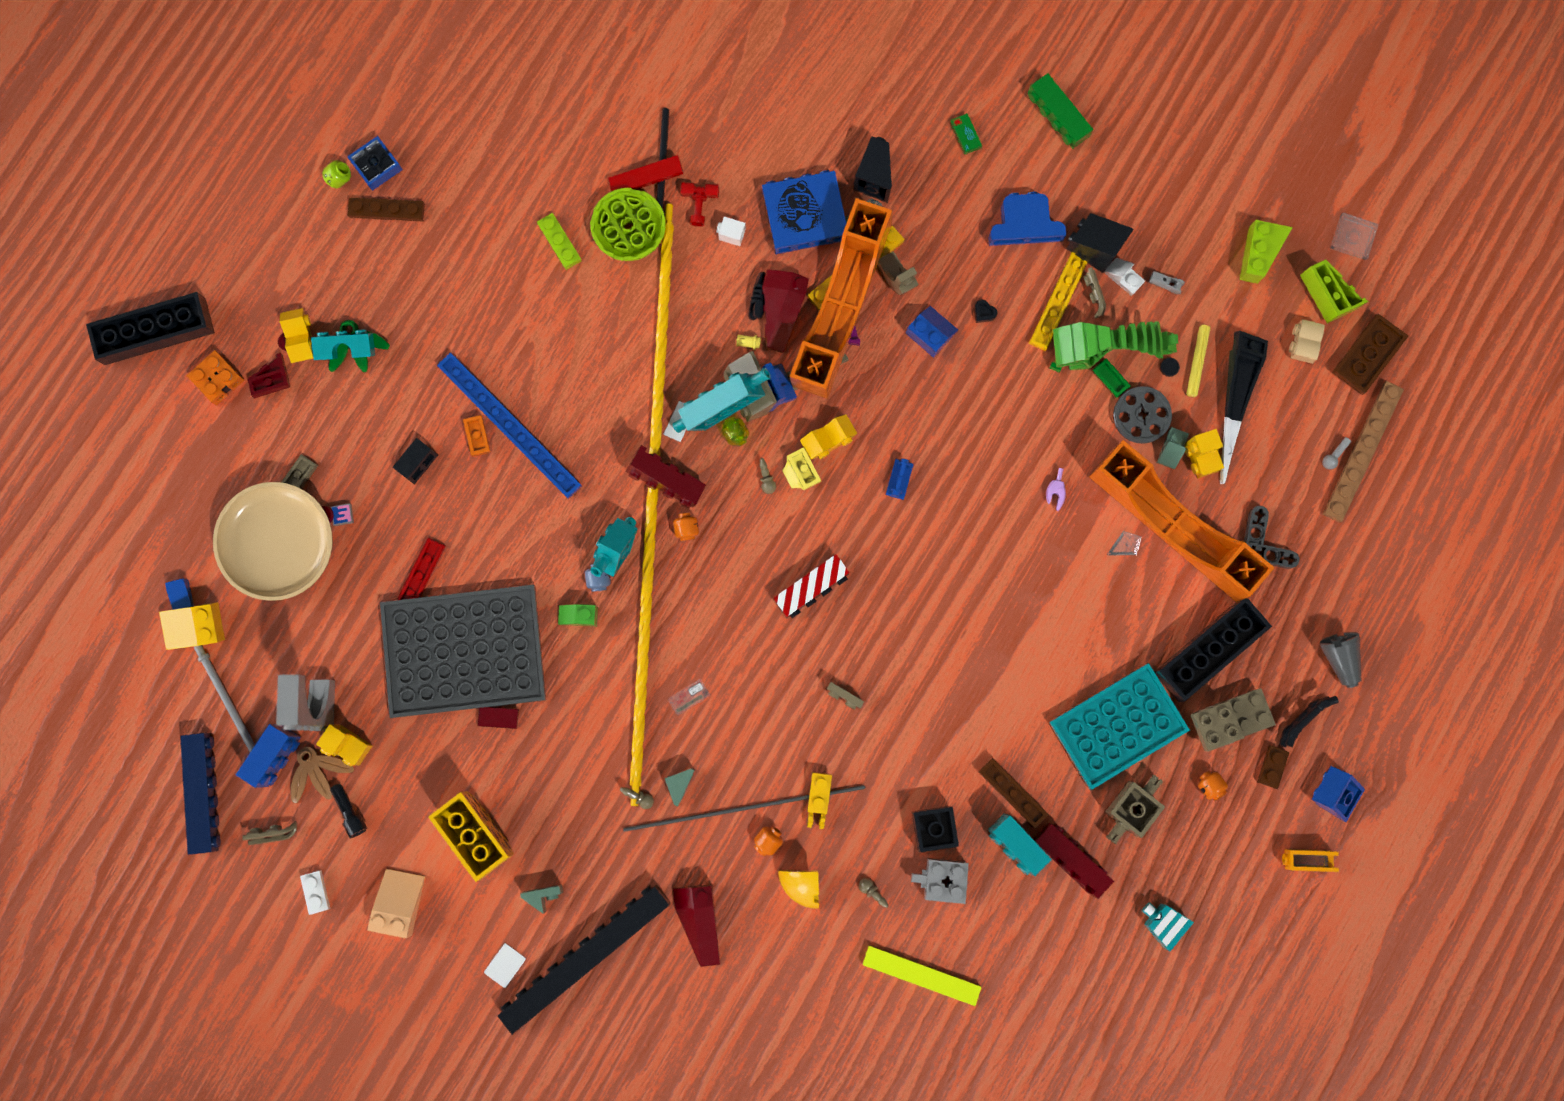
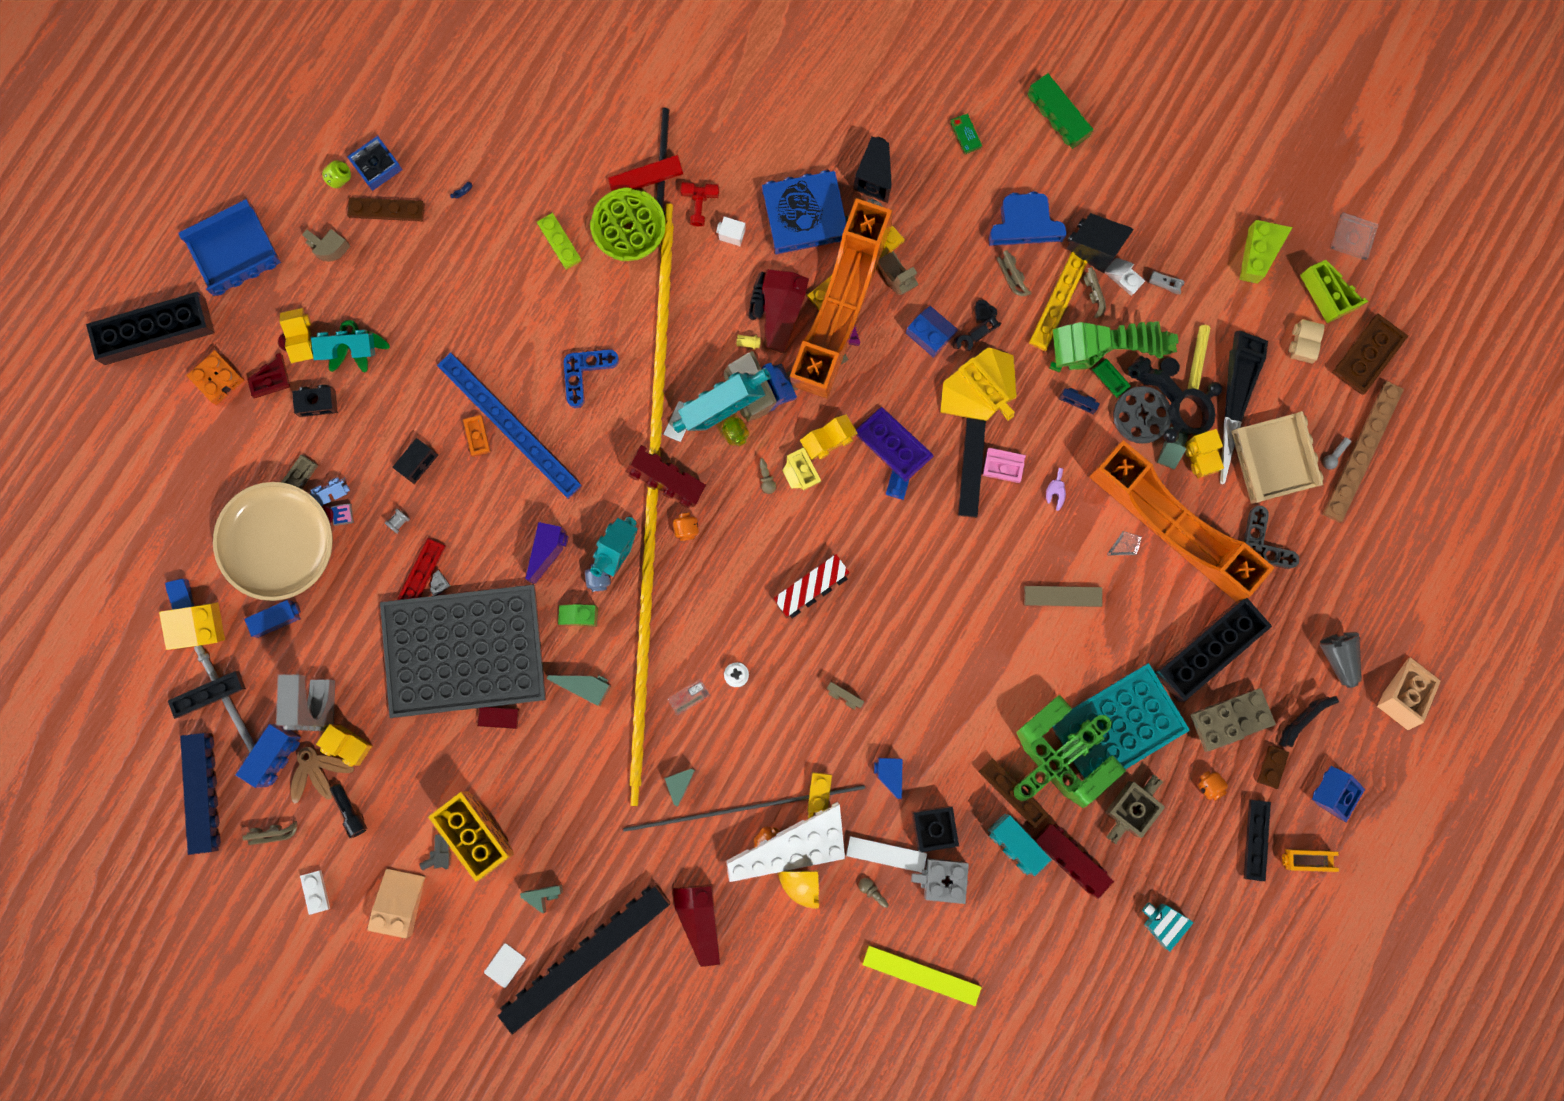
(206, 694): none -> black plate
(230, 247): none -> blue panel
(273, 618): none -> blue brick
(325, 405): none -> black brick
(329, 248): none -> dark tan brick
(335, 488): none -> light blue hinge
(397, 521): none -> light grey bush
(438, 583): none -> light grey tile
(440, 856): none -> dark grey piece
(464, 190): none -> dark blue piece
(546, 548): none -> dark purple slope
(581, 358): none -> blue beam
(587, 687): none -> sand green slope
(644, 800): dark tan bar -> none
(736, 674): none -> white piece
(799, 846): none -> white wing
(886, 854): none -> white tile
(890, 774): none -> blue slope
(893, 444): none -> dark purple tile
(971, 468): none -> black tile
(976, 333): none -> black piece
(981, 387): none -> yellow panel
(1004, 465): none -> bright pink plate
(1016, 278): none -> dark tan piece
(1063, 596): none -> dark tan tile
(1078, 791): none -> bright green piece
(1085, 403): none -> dark blue plate
(1142, 371): none -> black piece
(1257, 840): none -> black plate
(1277, 457): none -> tan panel
(1409, 694): none -> light nougat slope

